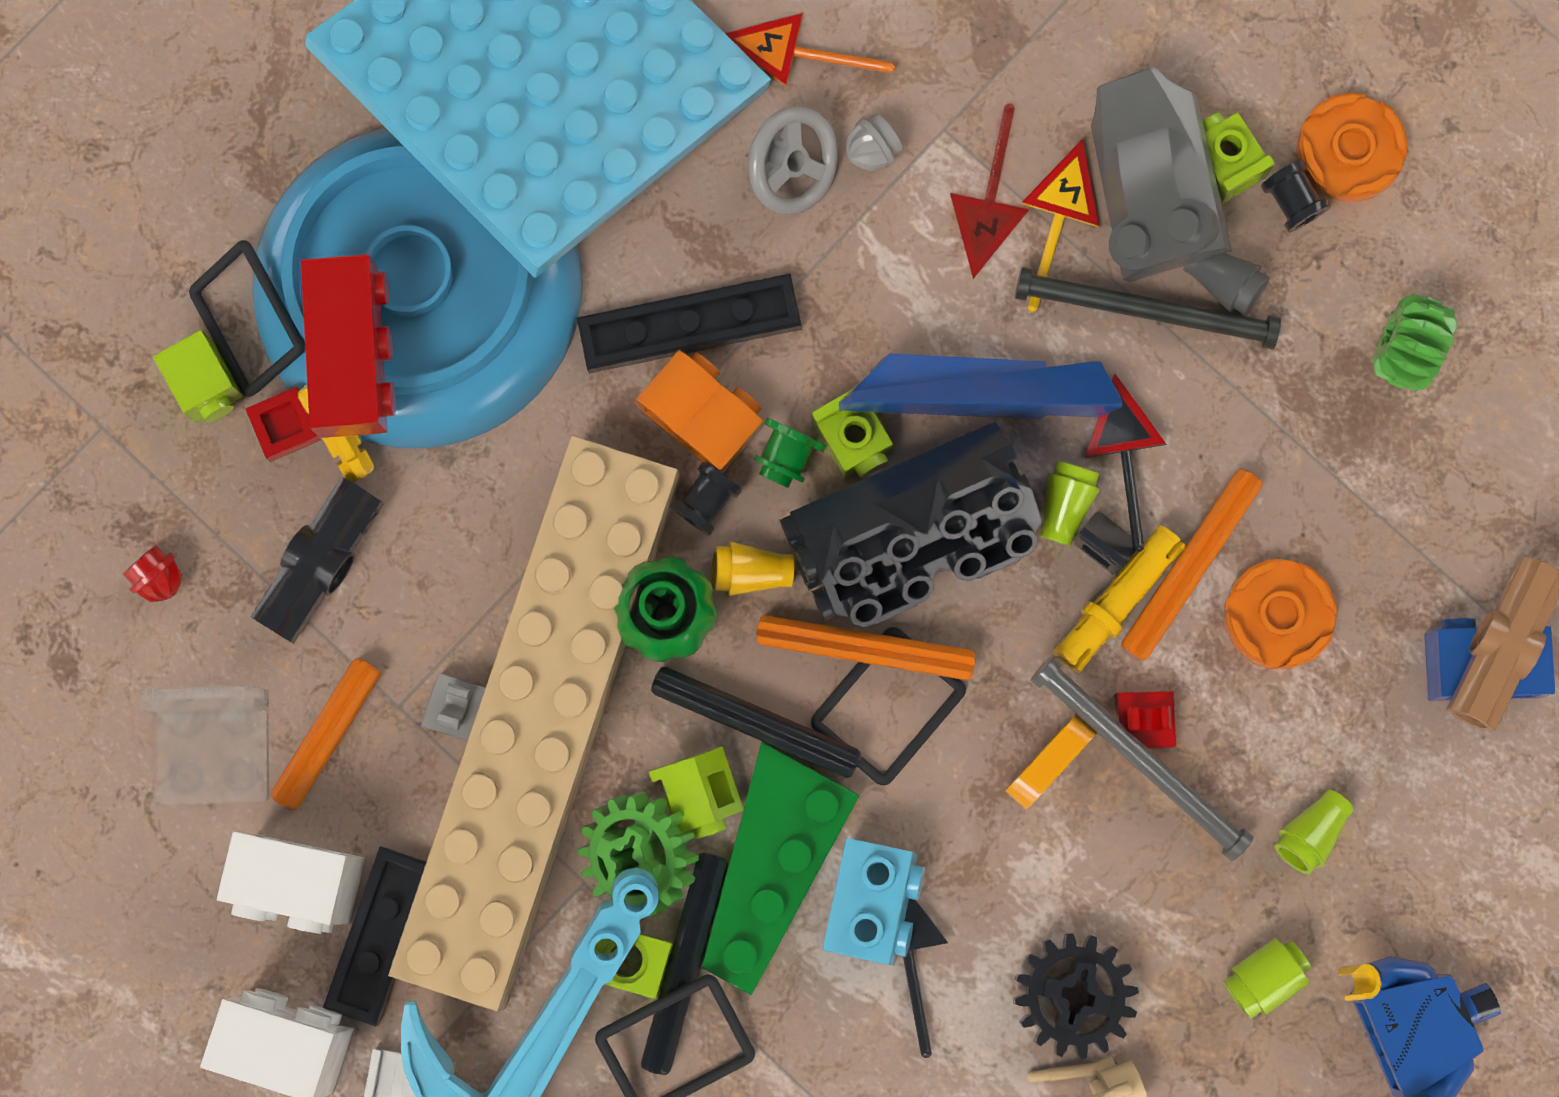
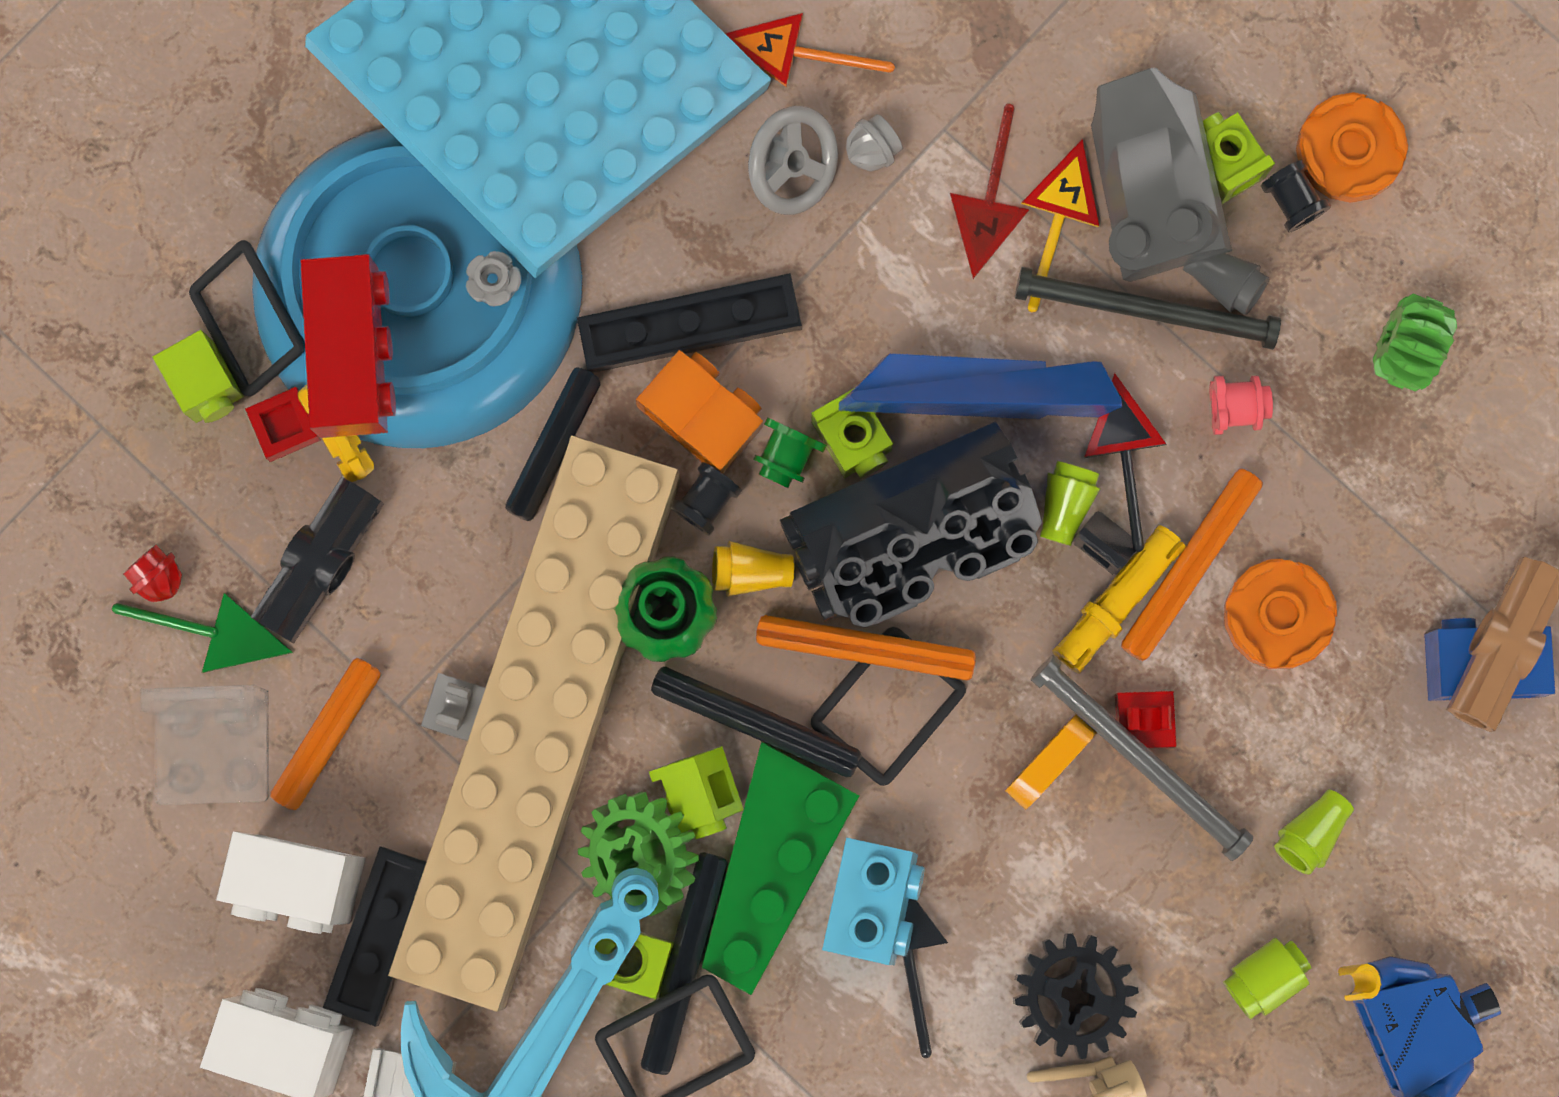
(234, 638): none -> green piece
(492, 293): none -> light grey plate
(552, 444): none -> black axle
(1239, 404): none -> coral brick

